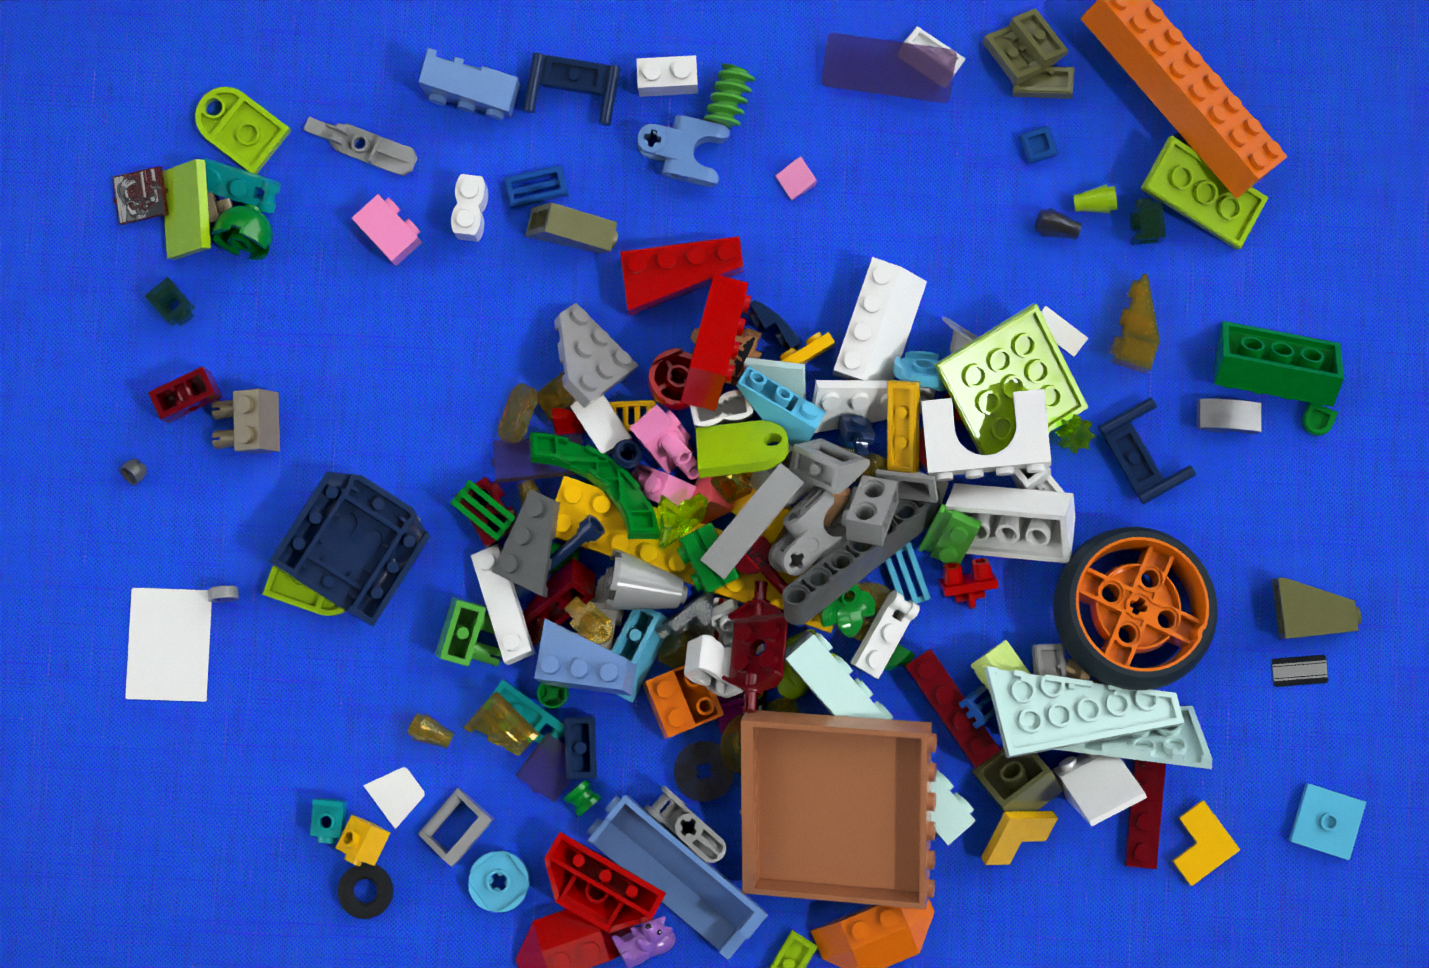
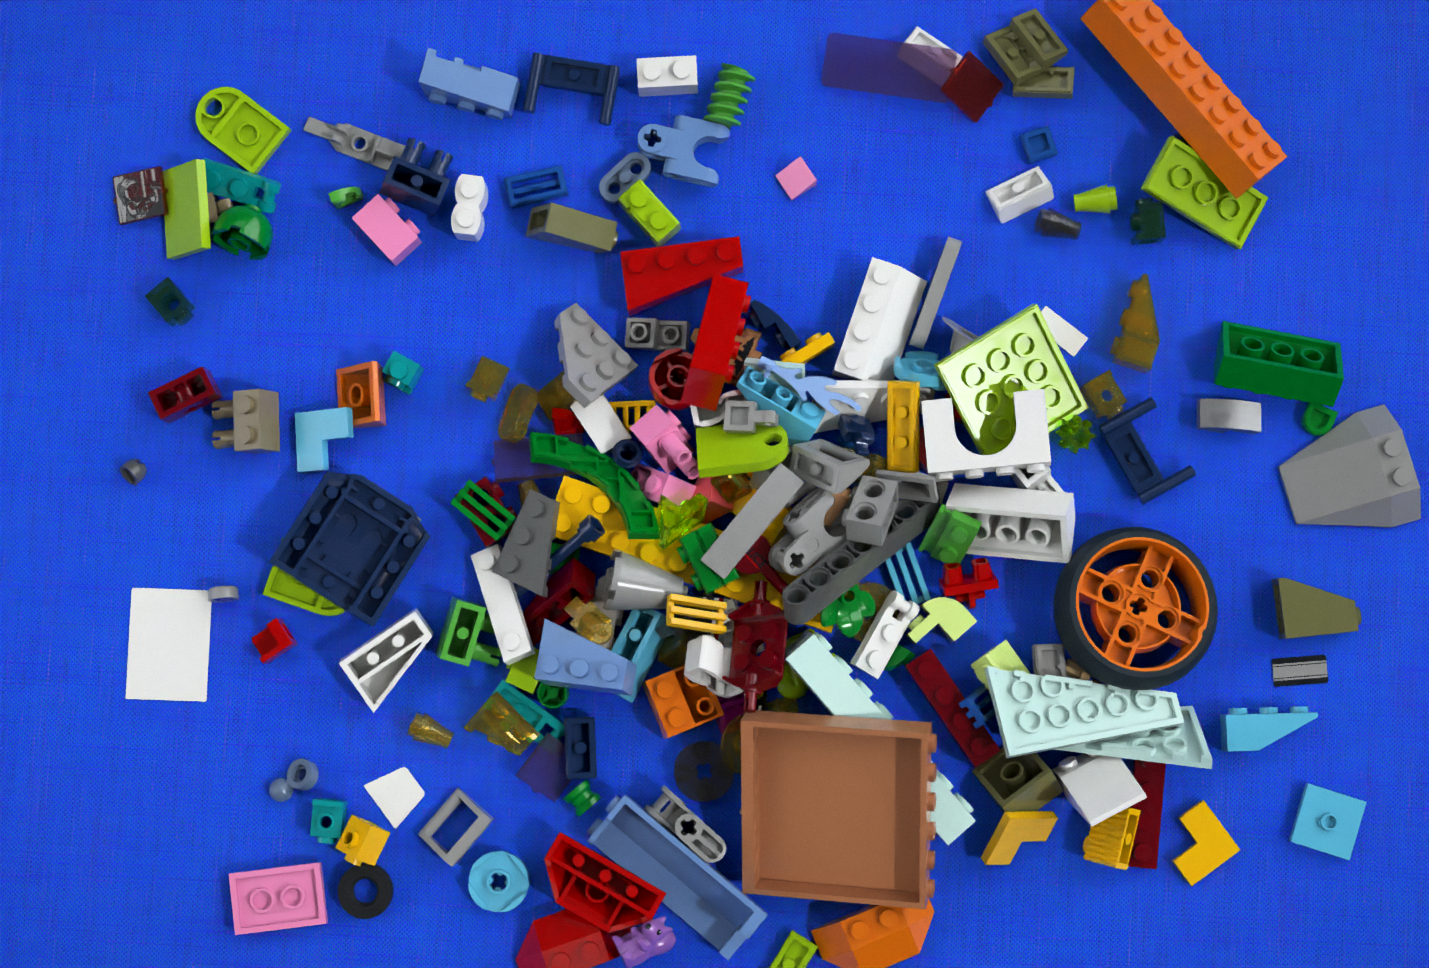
(273, 641): none -> red panel
(278, 898): none -> bright pink plate
(300, 775): none -> sand blue plate
(314, 432): none -> medium azure tile
(345, 196): none -> bright green tile
(363, 391): none -> orange slope
(385, 657): none -> white wedge
(402, 372): none -> teal brick
(415, 185): none -> dark blue brick
(487, 380): none -> clear yellow bracket
(523, 673): none -> lime brick
(623, 177): none -> sand blue plate
(649, 213): none -> lime brick
(657, 334): none -> light grey slope
(719, 615): none -> yellow tile
(744, 416): none -> light grey plate
(813, 384): none -> light blue piece
(935, 292): none -> light grey beam
(946, 614): none -> yellowish green brick
(971, 87): none -> clear red piece
(1020, 194): none -> white slope
(1093, 394): none -> clear yellow brick
(1112, 839): none -> yellow brick
(1256, 731): none -> medium azure slope
(1354, 475): none -> light grey wedge

